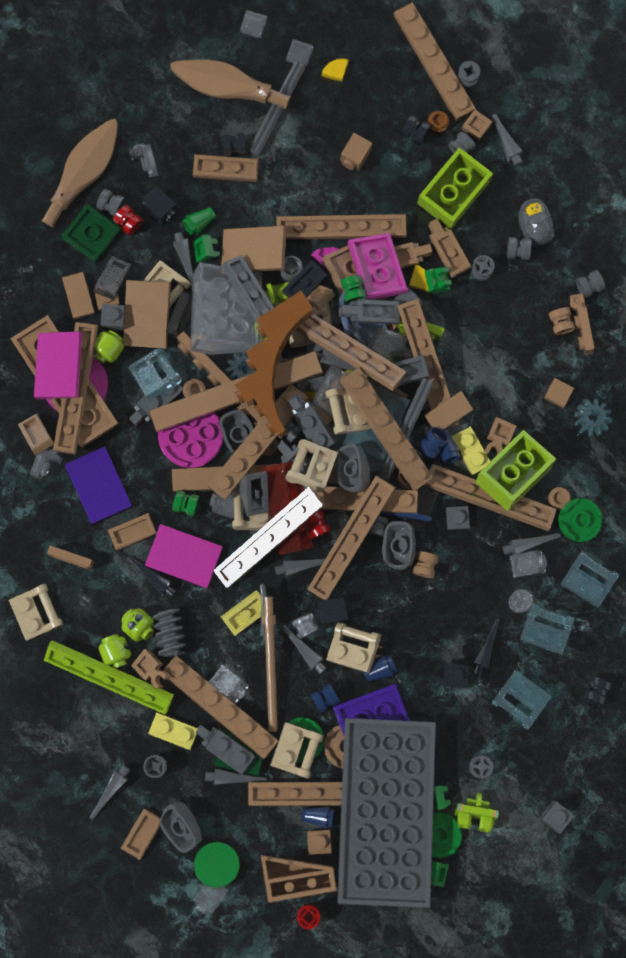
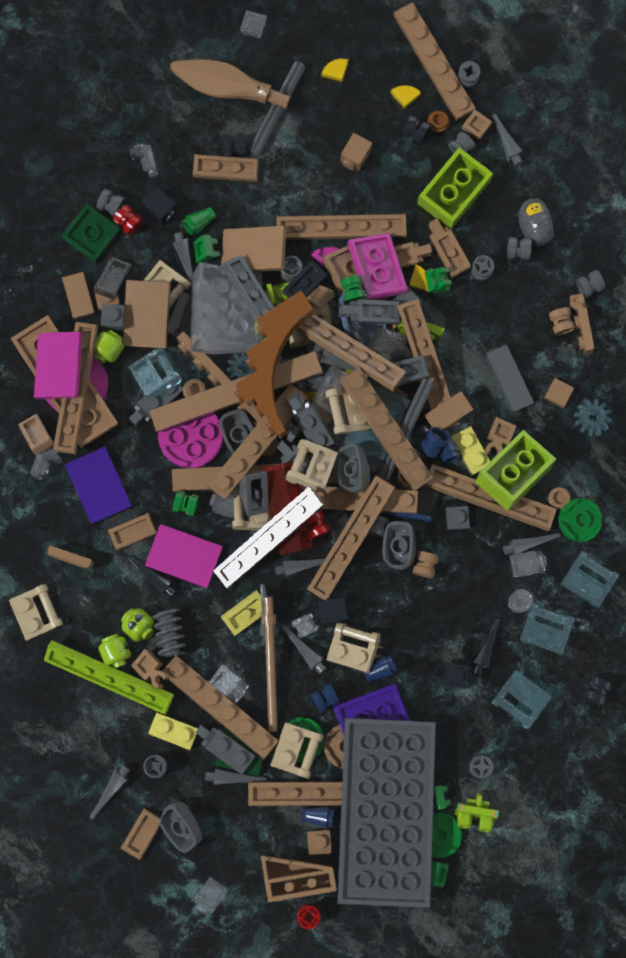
(83, 168): medium nougat animal -> none
(216, 865): green tile -> none
(299, 52): clear tile -> none
(405, 94): none -> yellow tile
(510, 378): none -> dark grey tile
(556, 817): dark grey brick -> none

